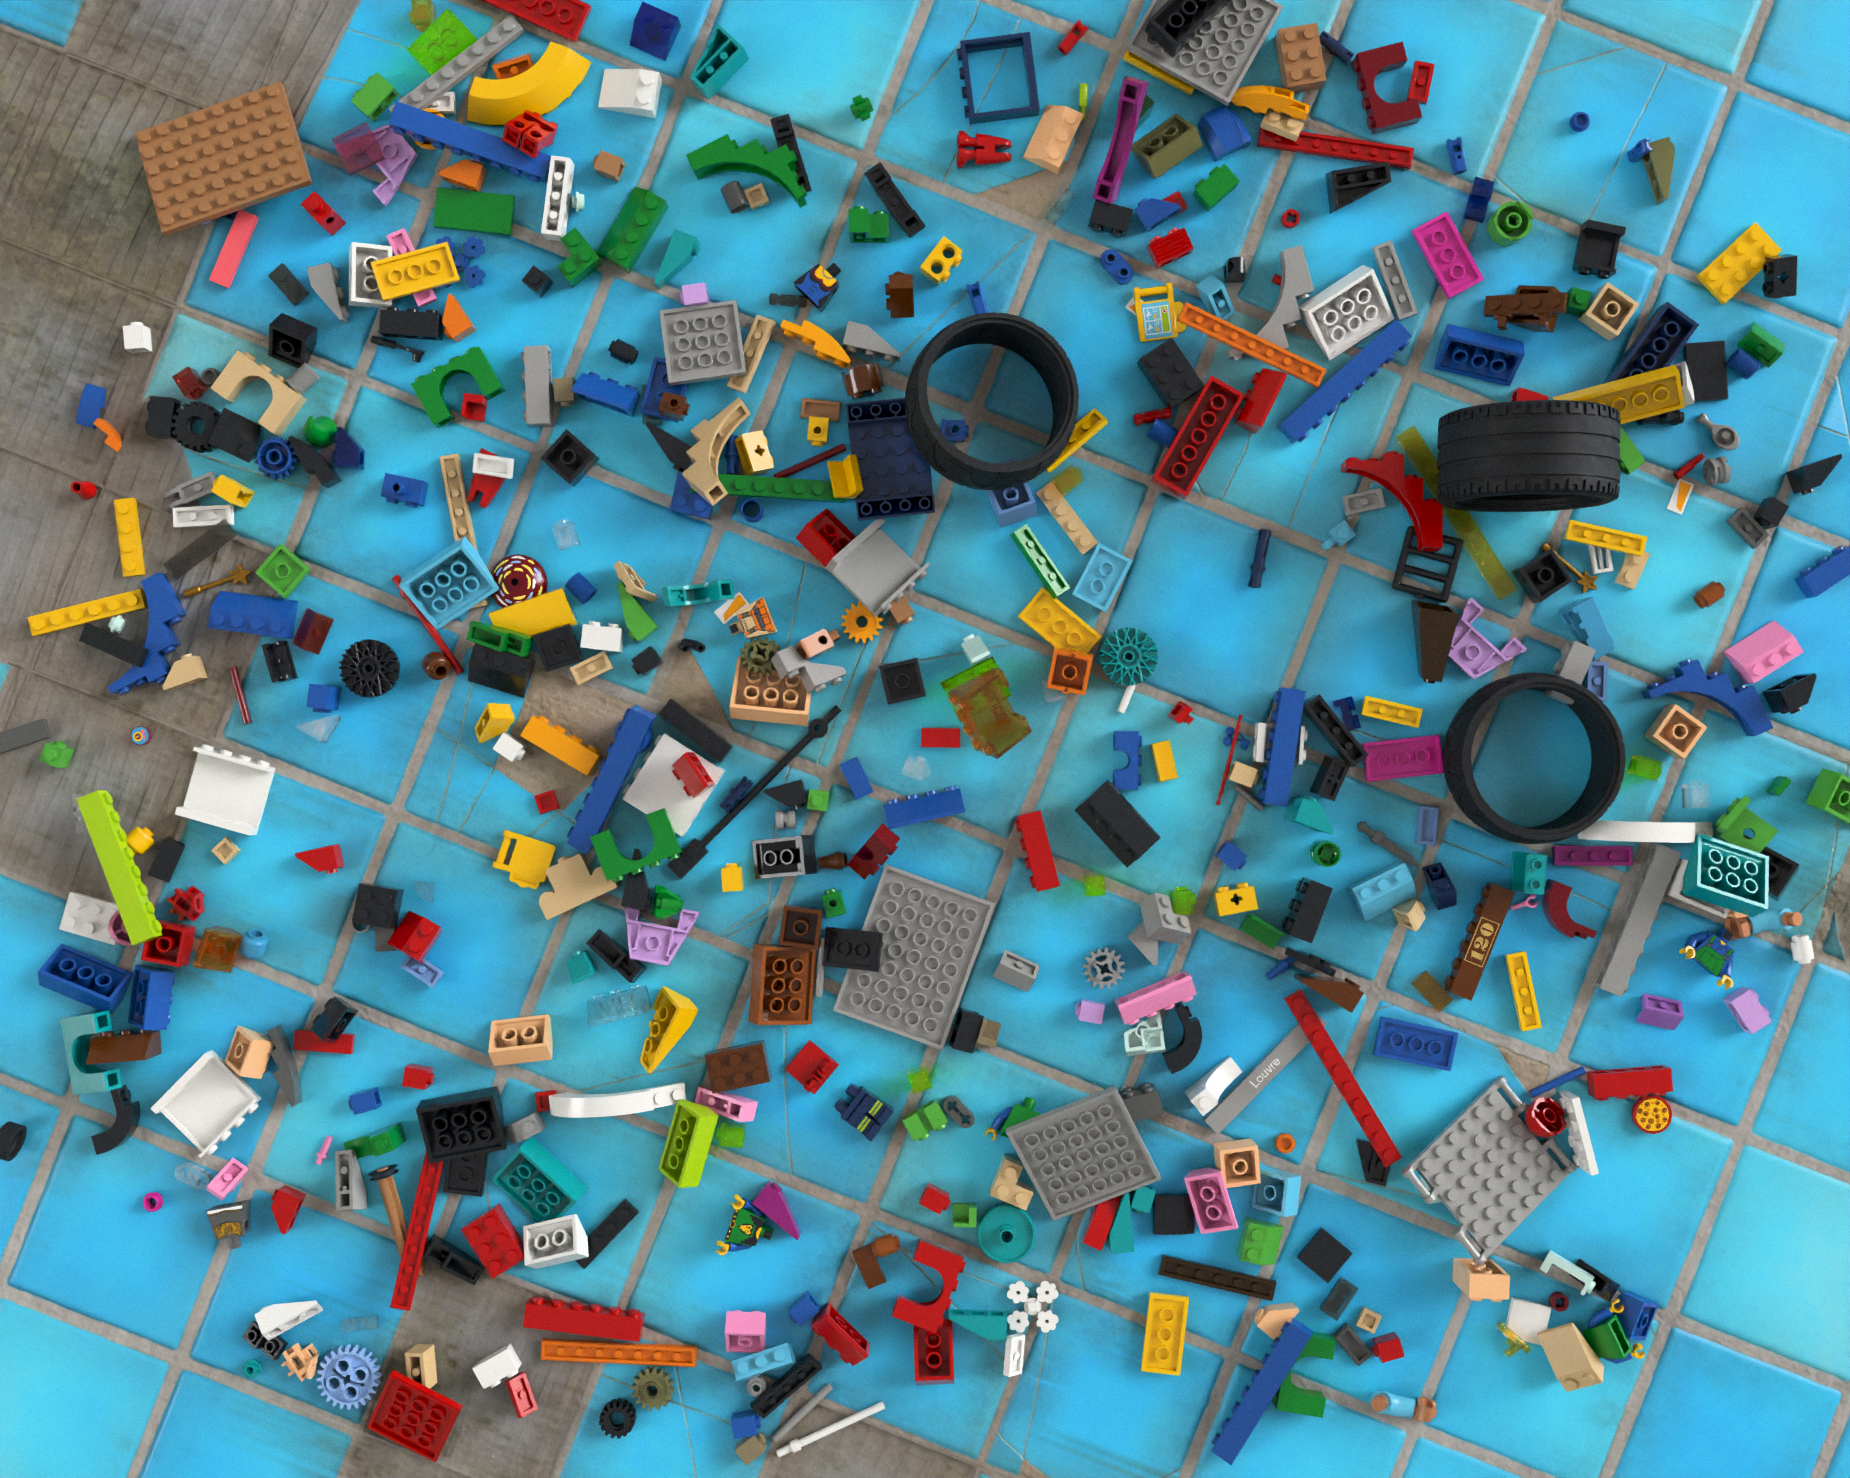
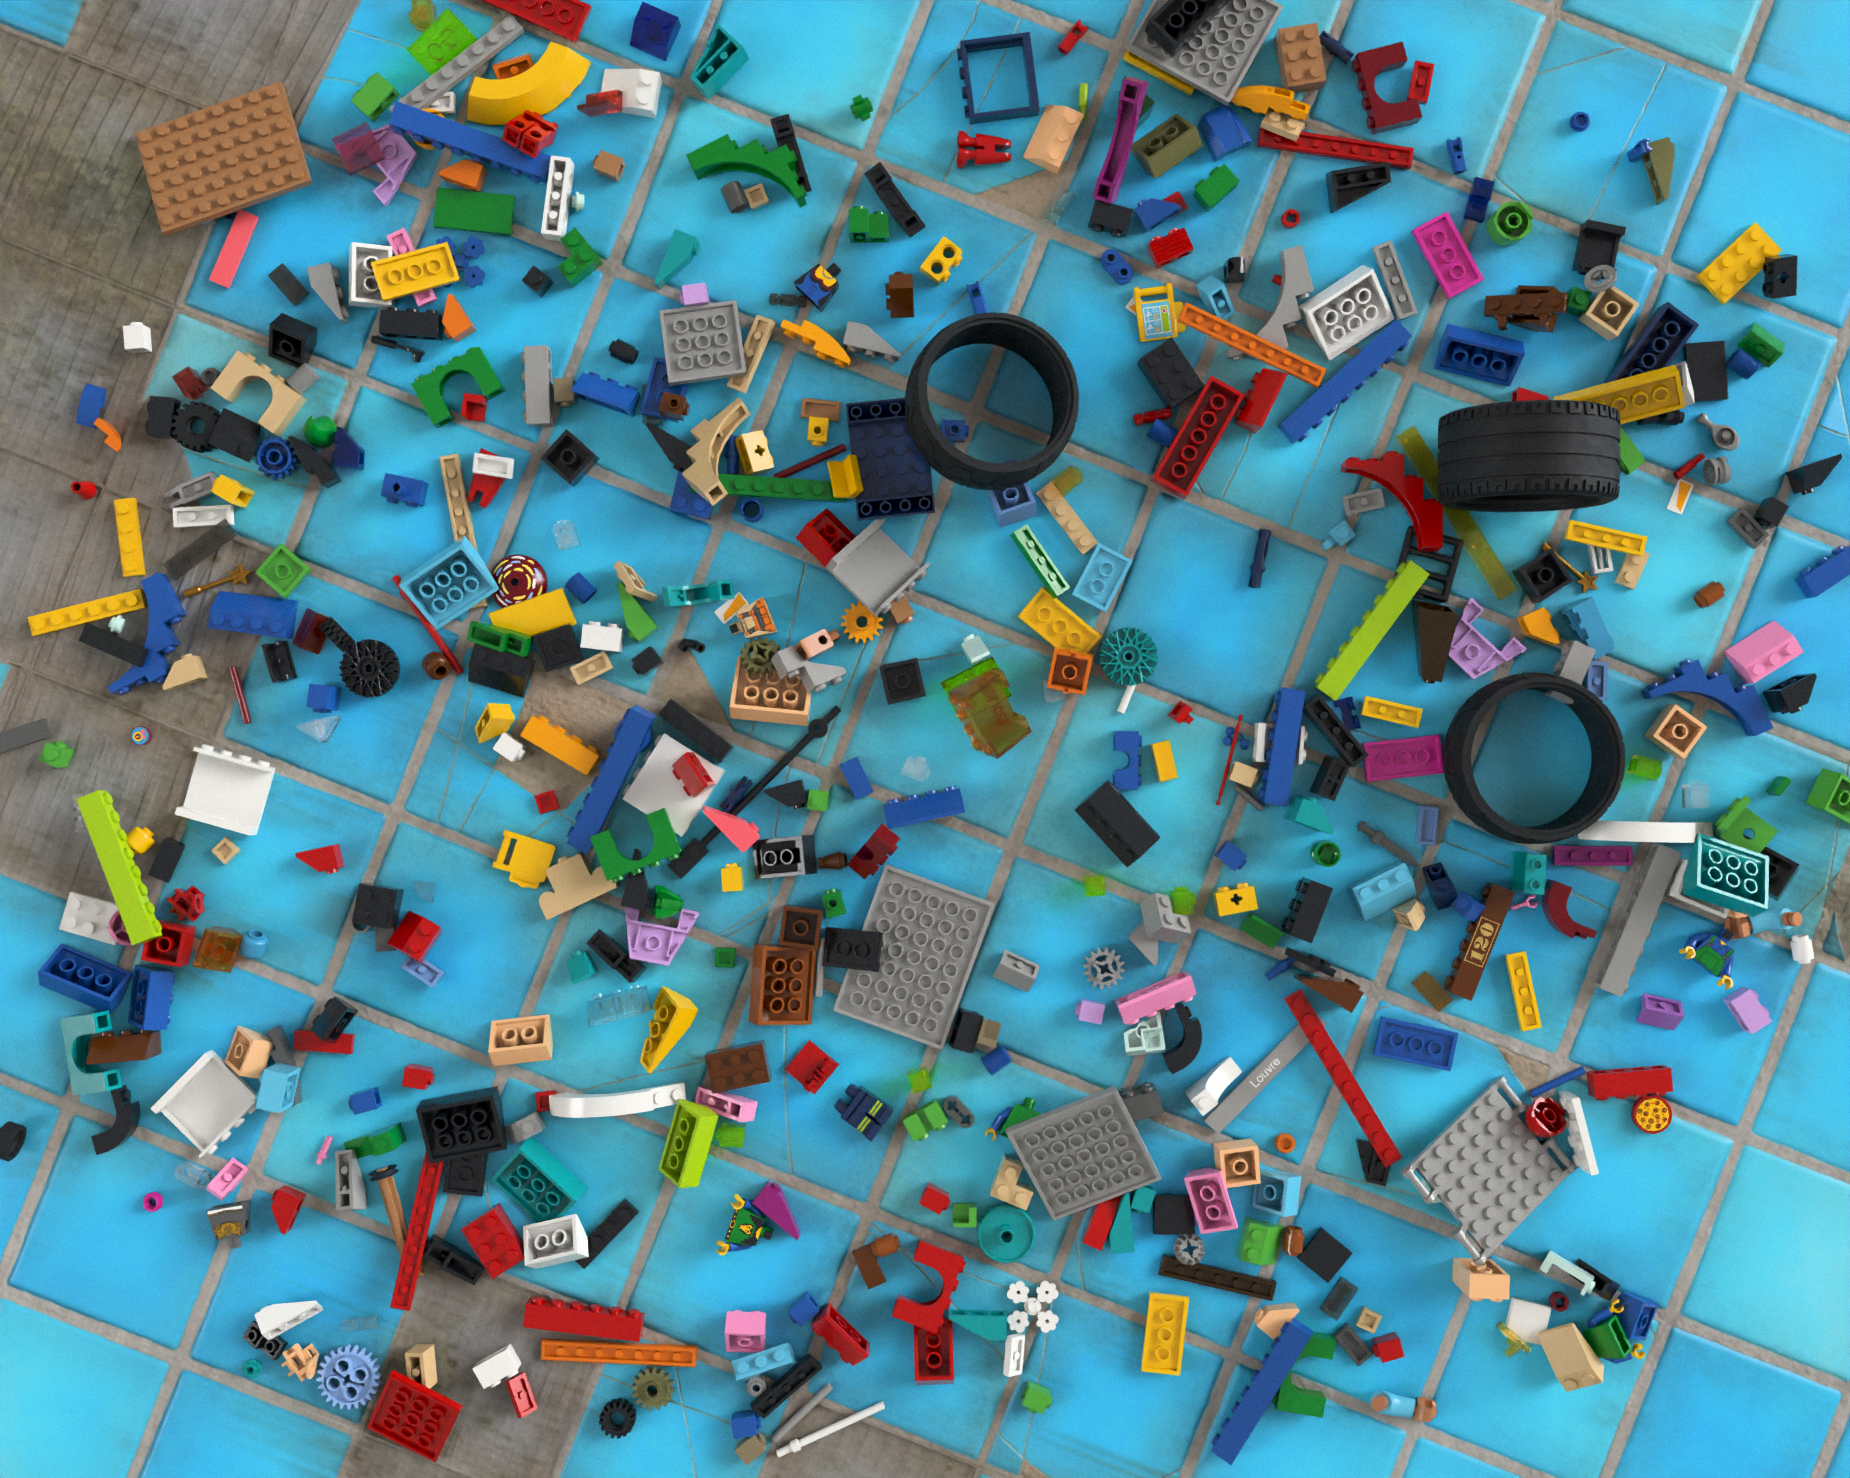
(277, 1087): none -> medium azure brick
(321, 211): red torso -> none
(336, 634): none -> black tyre
(602, 103): none -> clear red panel
(632, 228): green slope -> none
(725, 957): none -> green tile
(735, 828): none -> coral slope
(785, 819): light grey wheel -> none
(863, 380): reddish brown brick -> none
(940, 737): red tile -> none
(996, 1060): none -> blue piece
(1036, 1398): none -> bright green brick
(1038, 851): red brick -> none
(1083, 431): yellow plate -> none
(1181, 1243): none -> light grey gear
(1293, 1240): none -> dark orange brick
(1371, 630): none -> lime brick
(1467, 906): none -> blue brick
(1539, 627): none -> light orange slope
(1596, 274): none -> light grey gear

